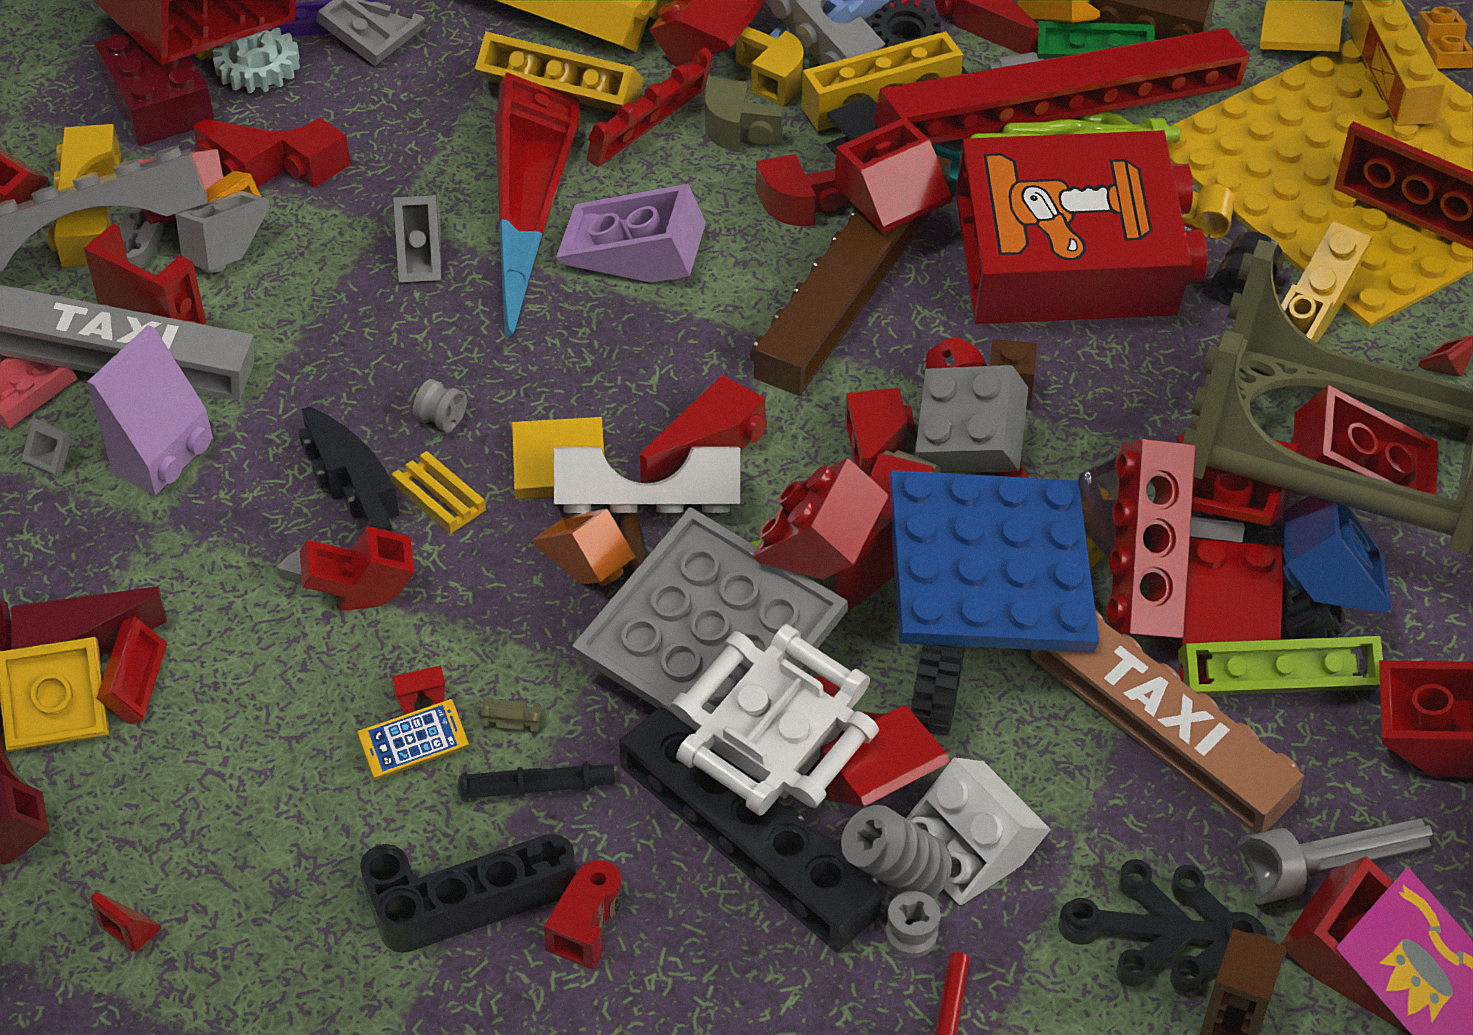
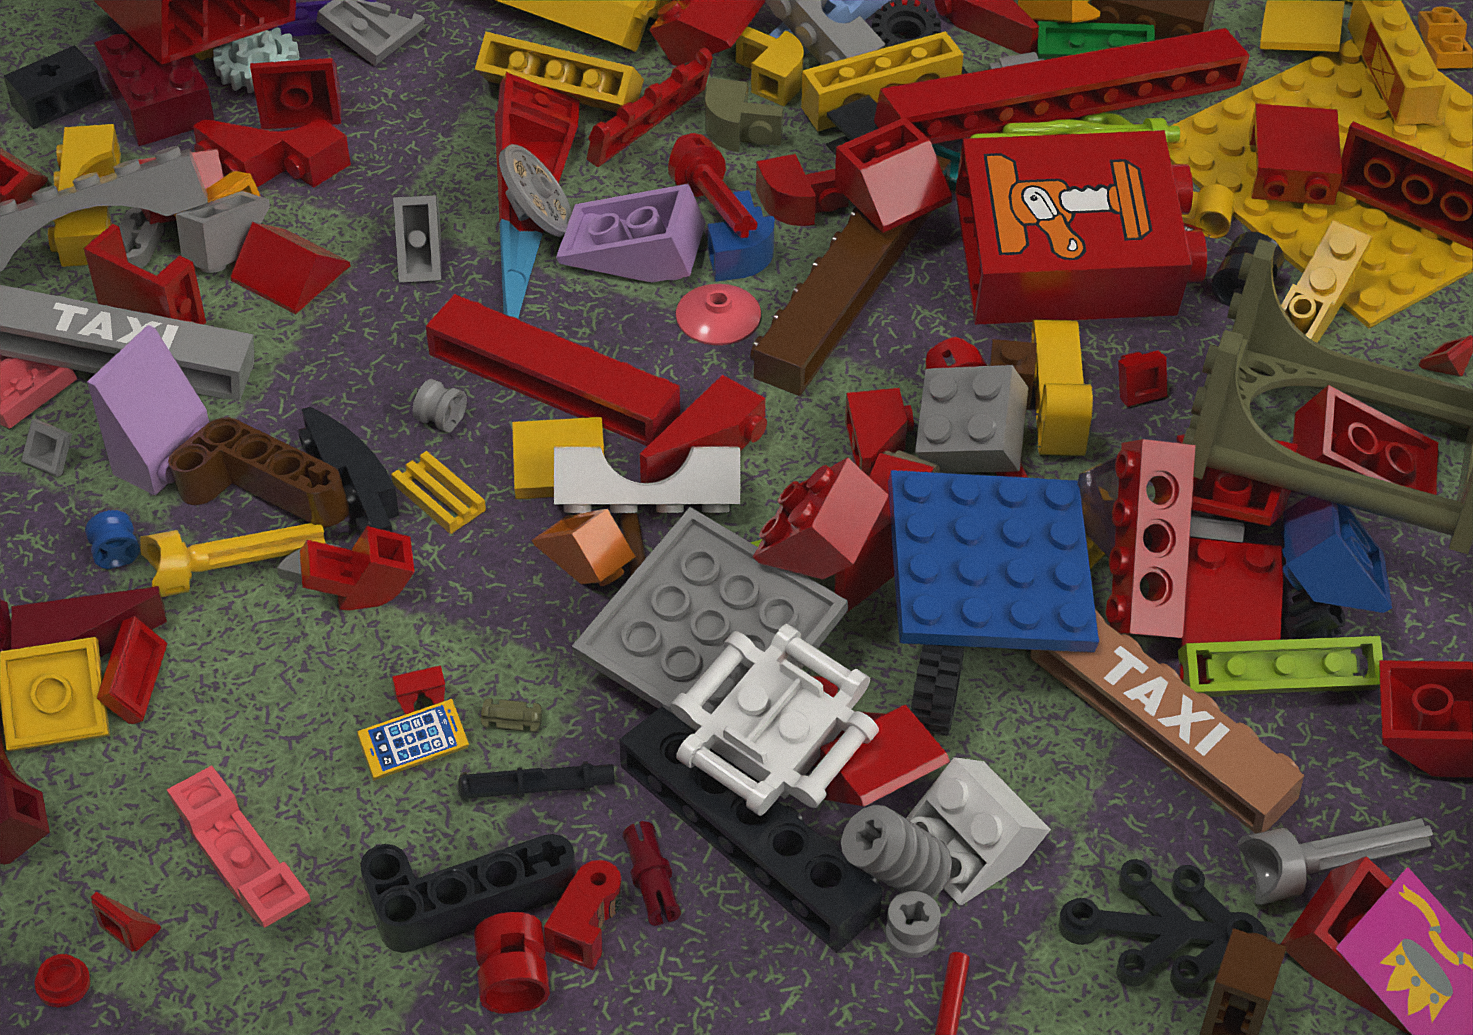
(54, 87): none -> black brick
(62, 980): none -> red plate
(112, 539): none -> blue wheel
(176, 561): none -> yellow piece
(235, 849): none -> coral slope
(279, 473): none -> reddish brown beam
(285, 267): none -> red slope
(296, 92): none -> red slope
(511, 963): none -> red wheel
(534, 190): none -> light grey shield
(553, 369): none -> red brick
(651, 873): none -> dark red pin
(703, 167): none -> red piece
(718, 314): none -> coral dish
(736, 256): none -> blue brick
(1059, 389): none -> yellow beam
(1142, 377): none -> red tile
(1296, 154): none -> red panel

